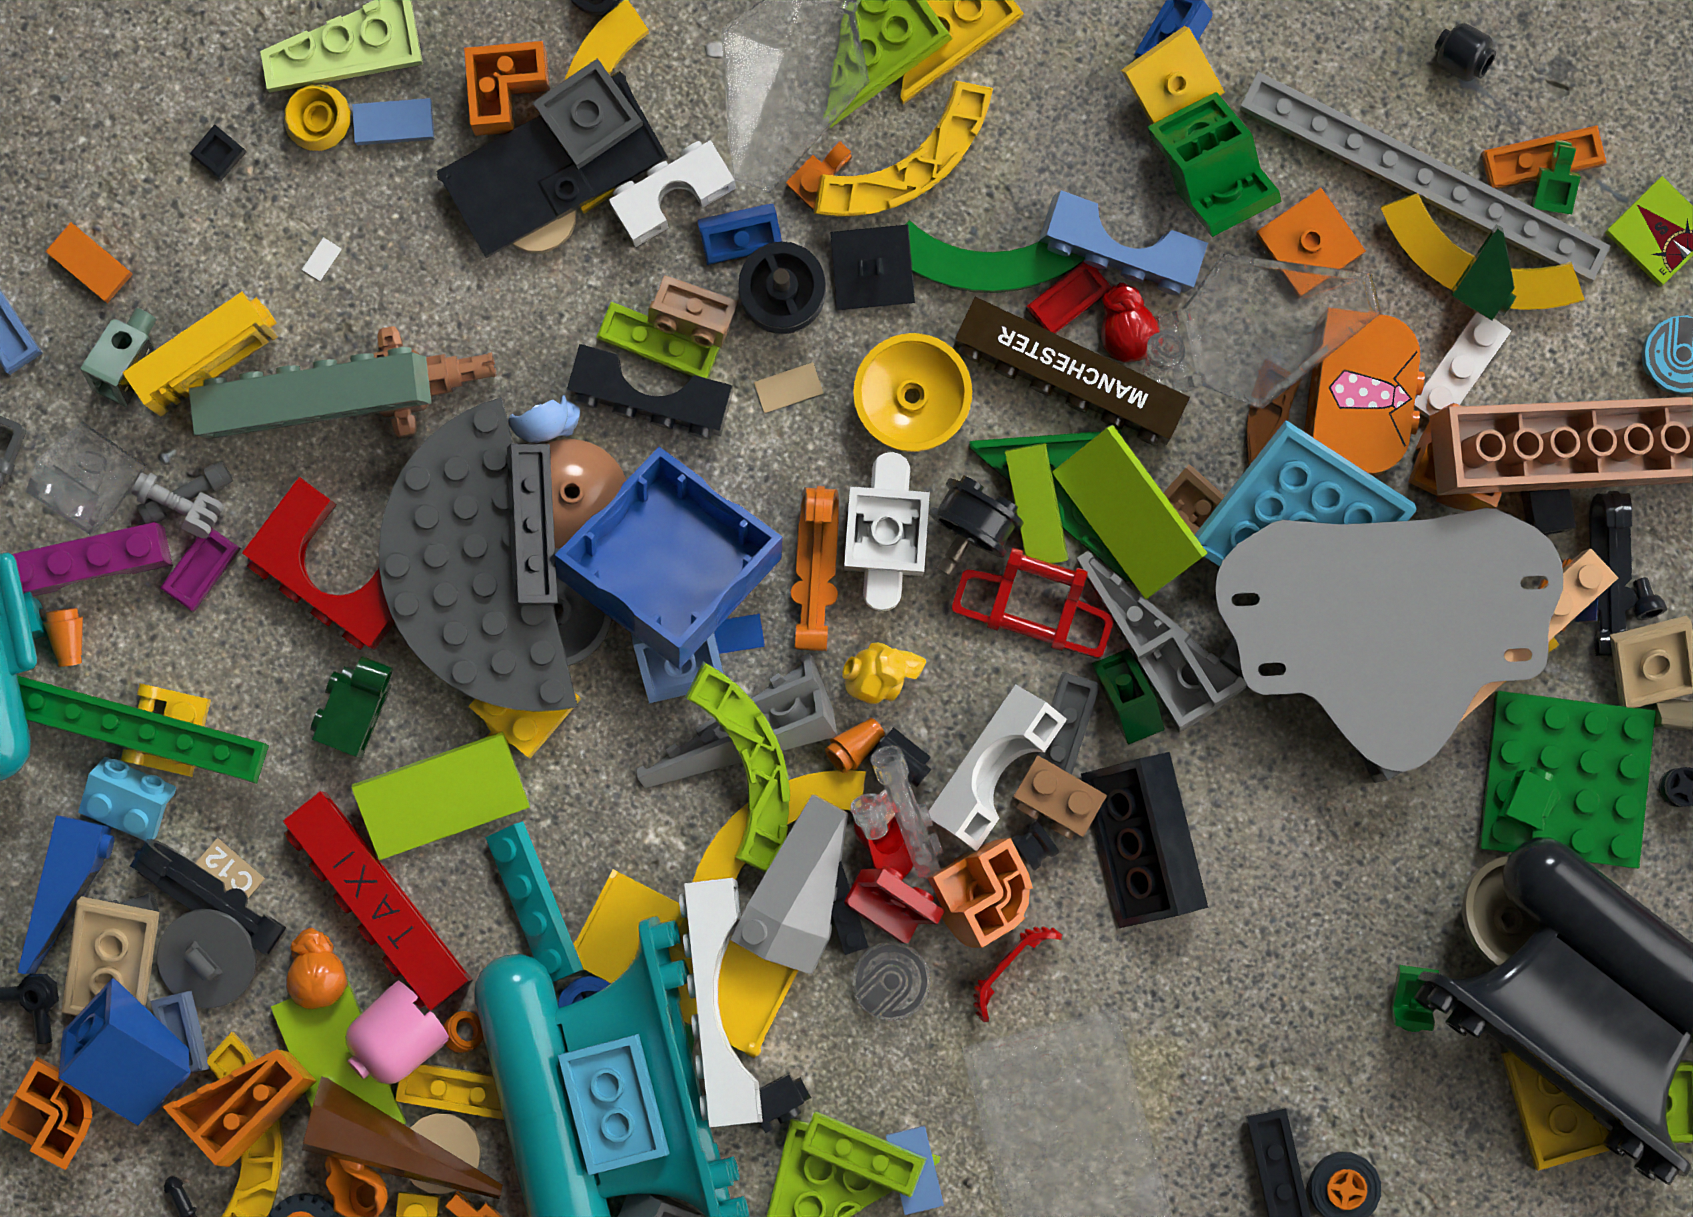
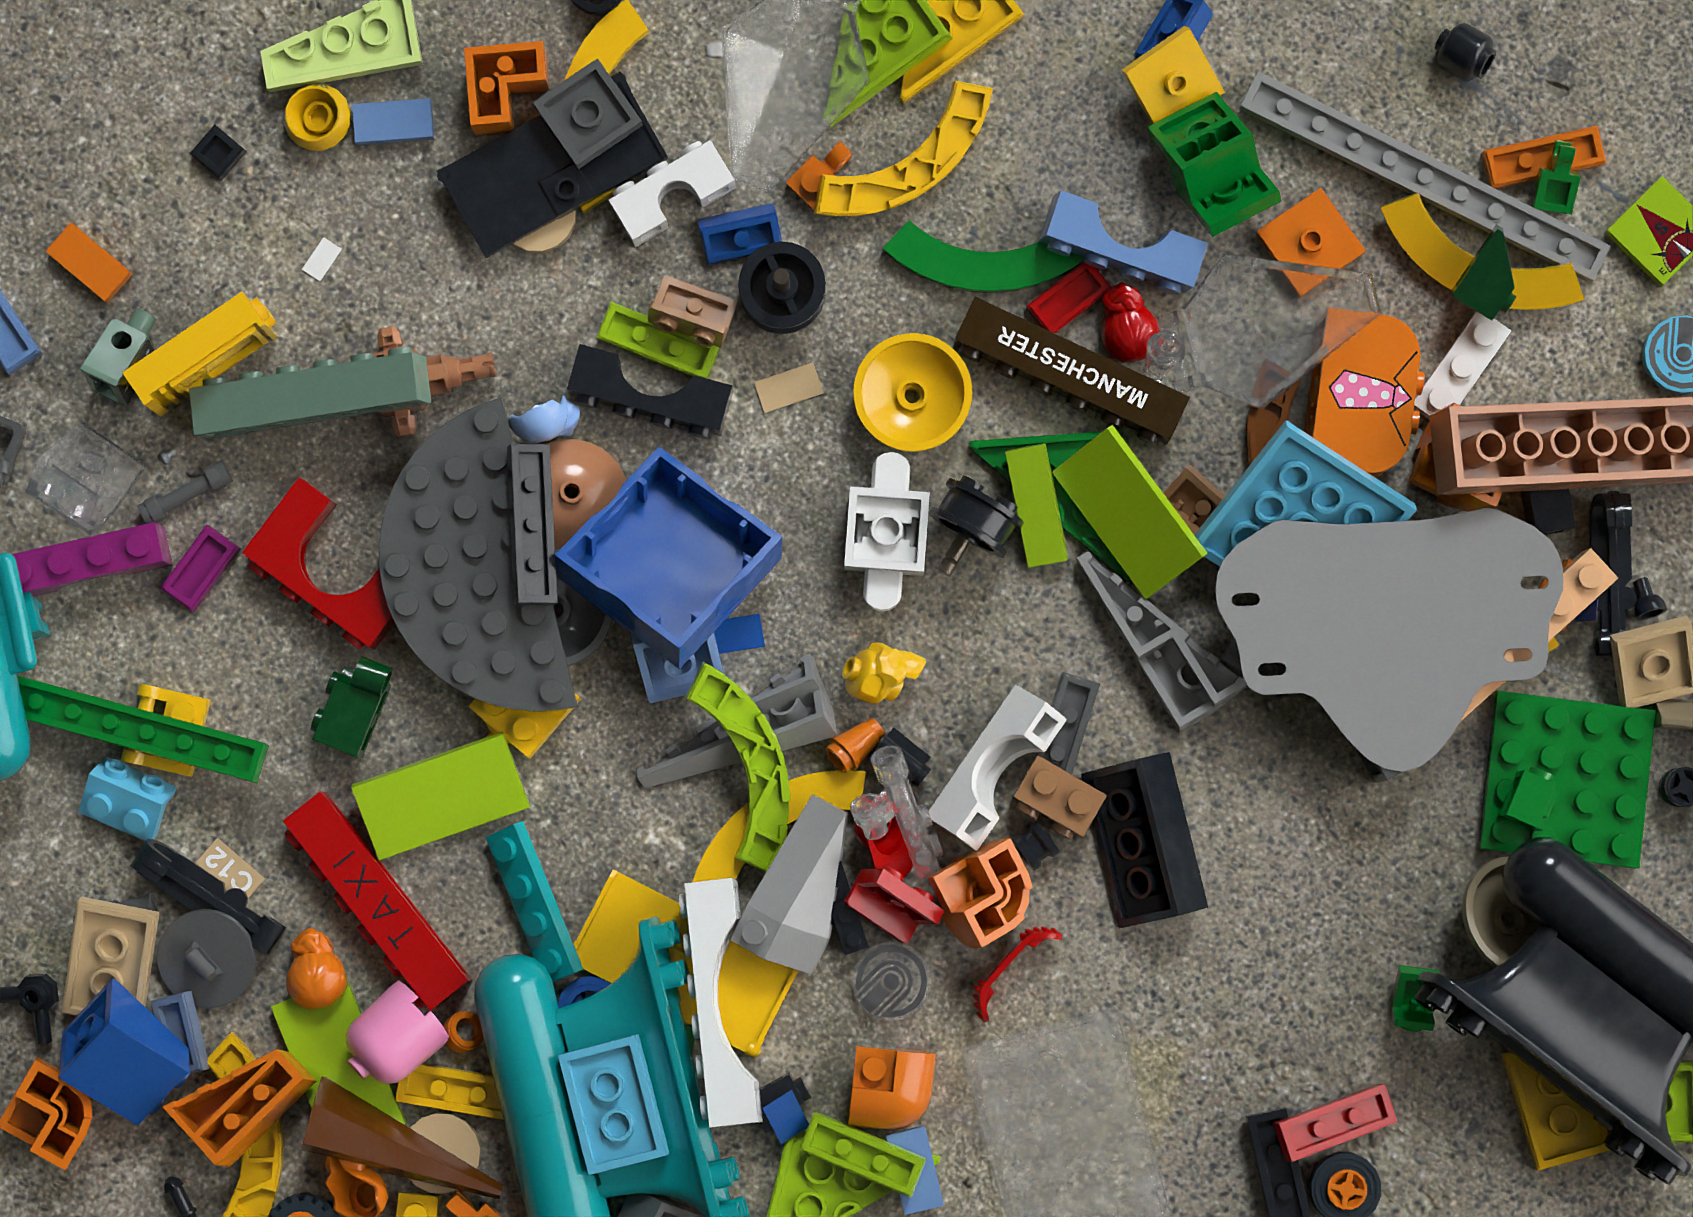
(65, 635): orange cone -> none
(70, 866): blue slope -> none
(199, 515): light grey hinge -> none
(786, 1116): none -> blue sticker
(816, 565): orange piece -> none
(872, 267): black piece -> none
(890, 1087): none -> orange brick
(1056, 637): red bar -> none
(1129, 696): dark green slope -> none
(1335, 1122): none -> plate

